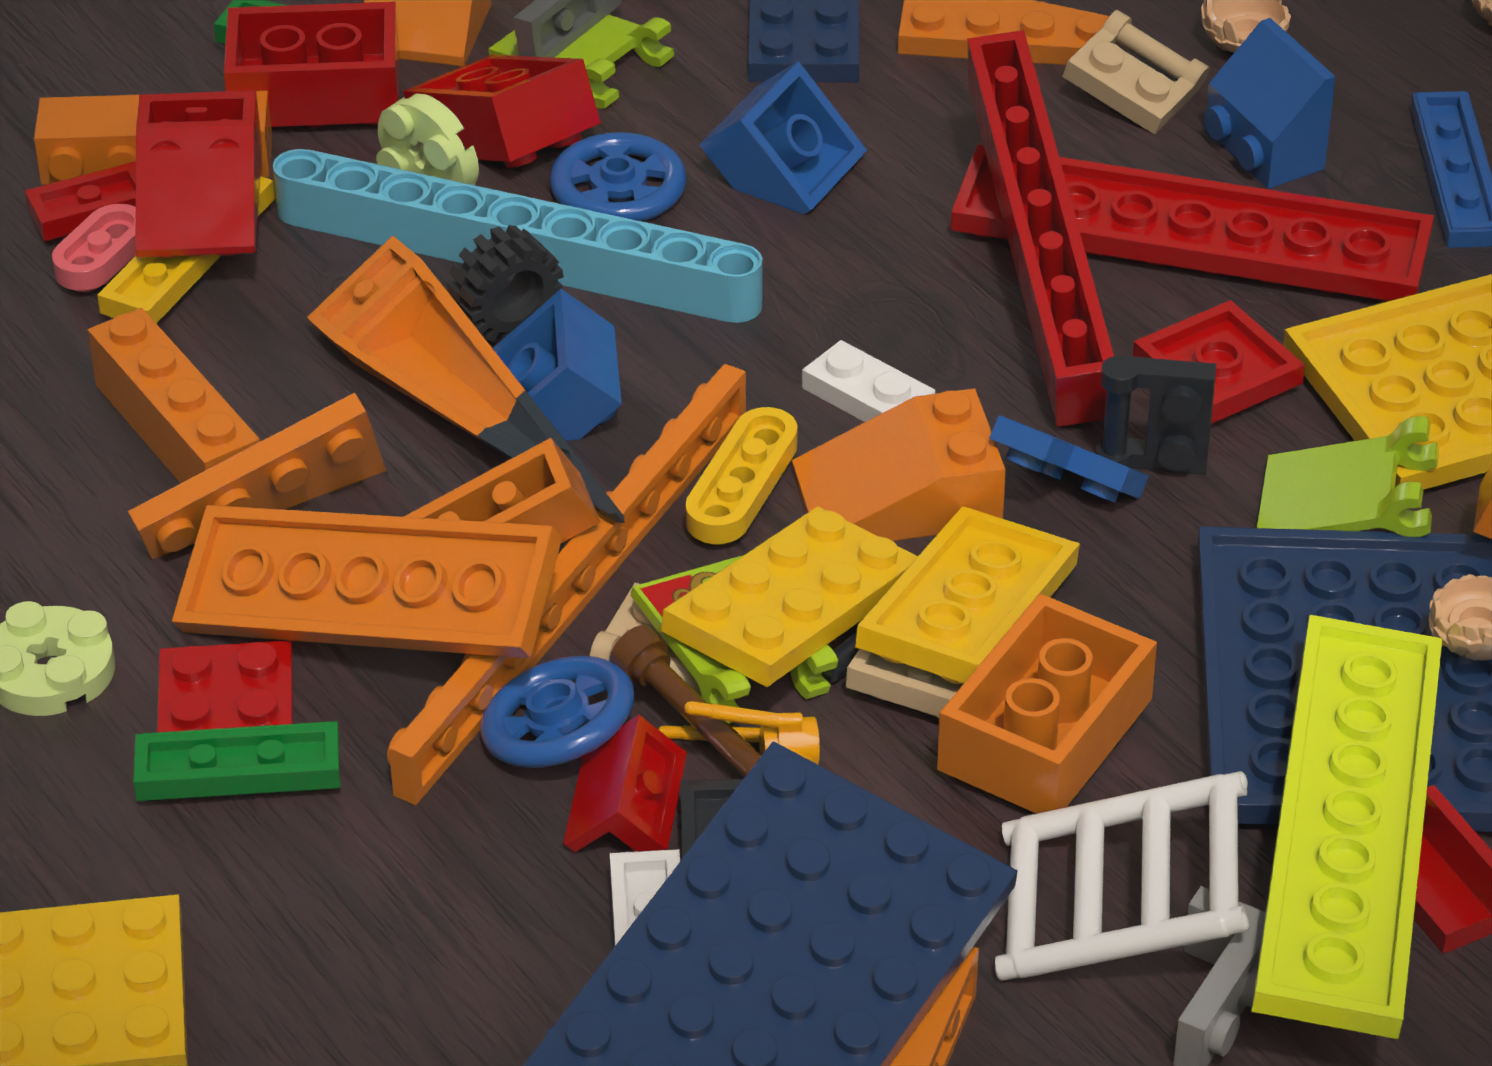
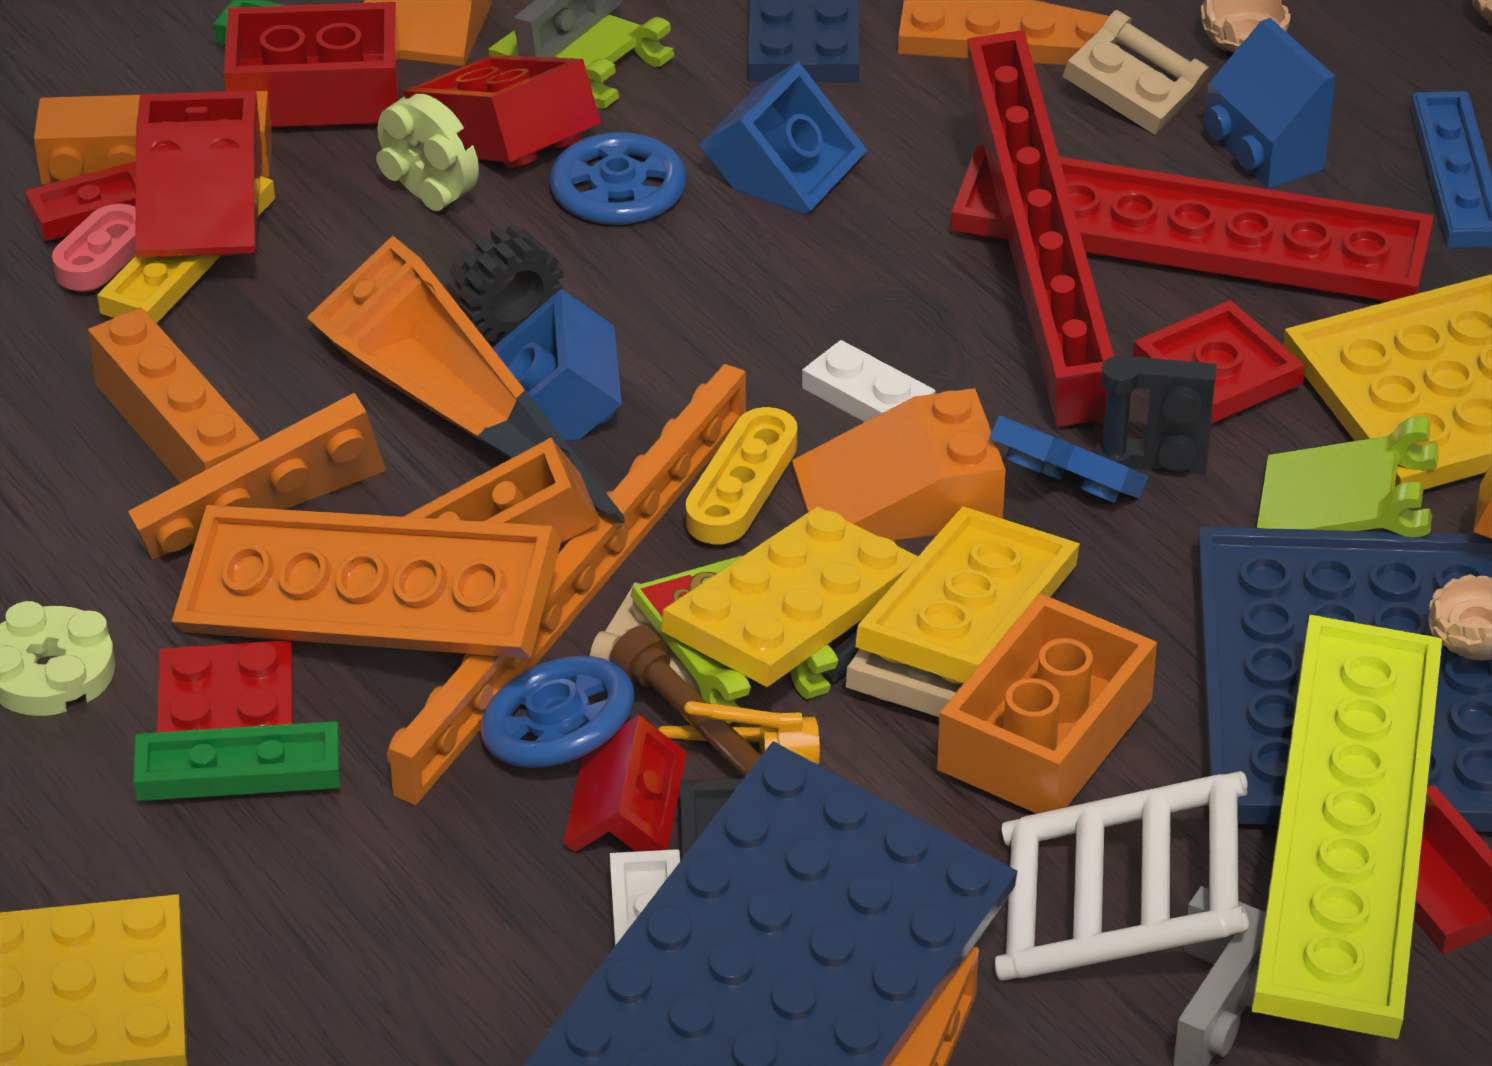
(593, 248): medium azure beam -> none

